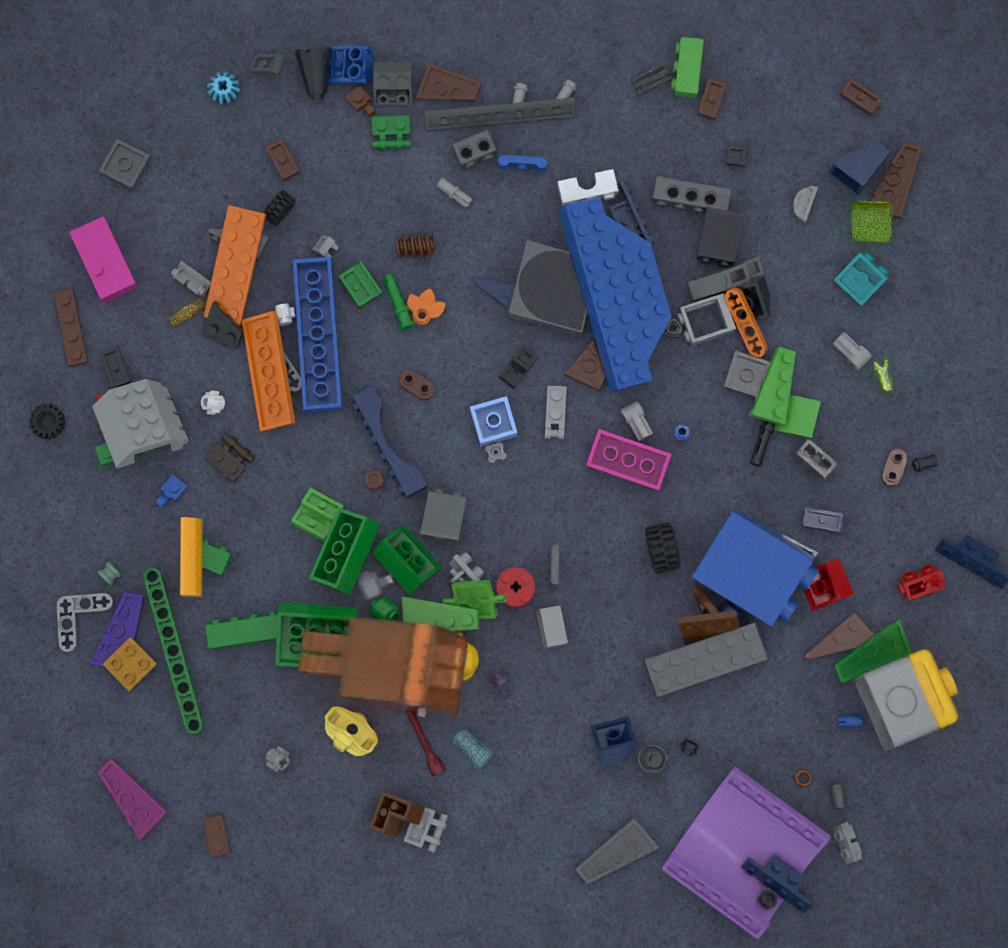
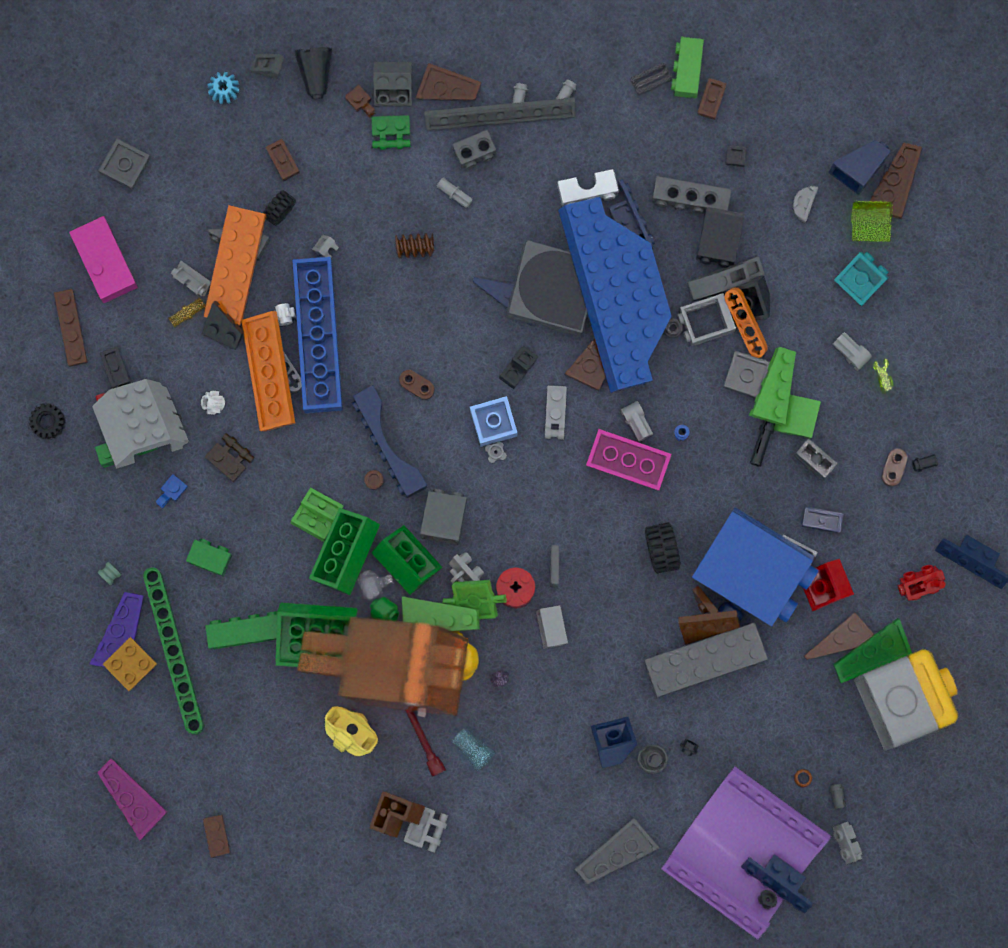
(76, 608): light grey beam -> none
(191, 557): light orange brick -> none
(277, 759): light grey gear -> none
(351, 64): blue slope -> none
(360, 284): green plate -> none
(401, 310): green pin -> none
(425, 304): orange plate -> none
(522, 163): blue plate -> none
(850, 721): blue pin -> none
(860, 96): reddish brown plate -> none

